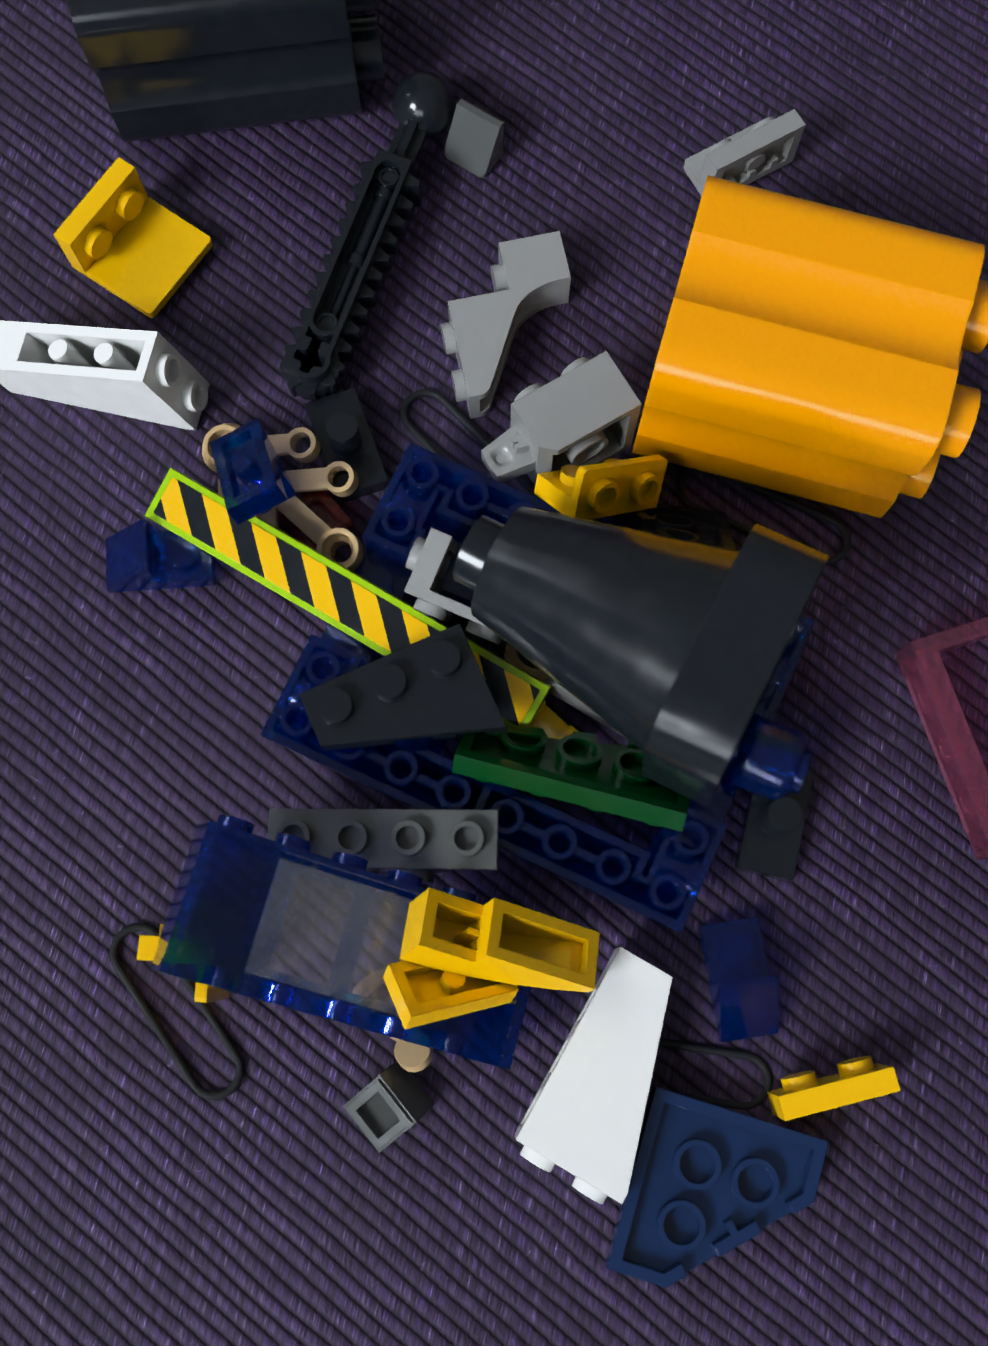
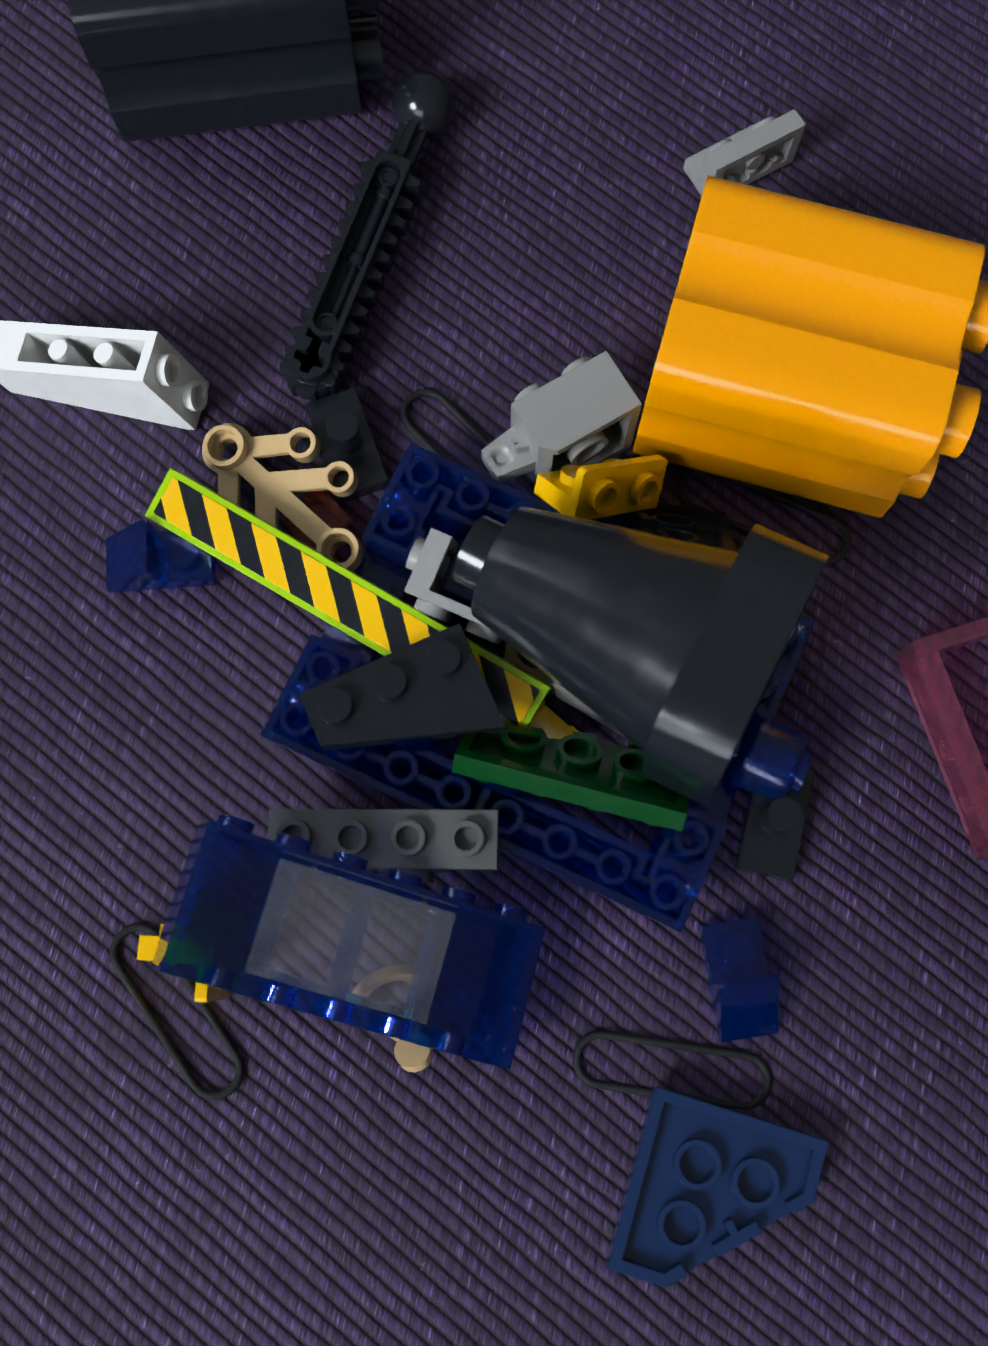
(131, 241): yellow bracket -> none
(250, 472): clear blue slope -> none
(389, 1106): dark grey slope -> none
(432, 995): yellow plate -> none
(474, 139): dark grey slope -> none
(481, 328): light grey arch -> none
(499, 943): yellow slope -> none
(599, 1083): white slope -> none
(854, 1083): yellow plate -> none

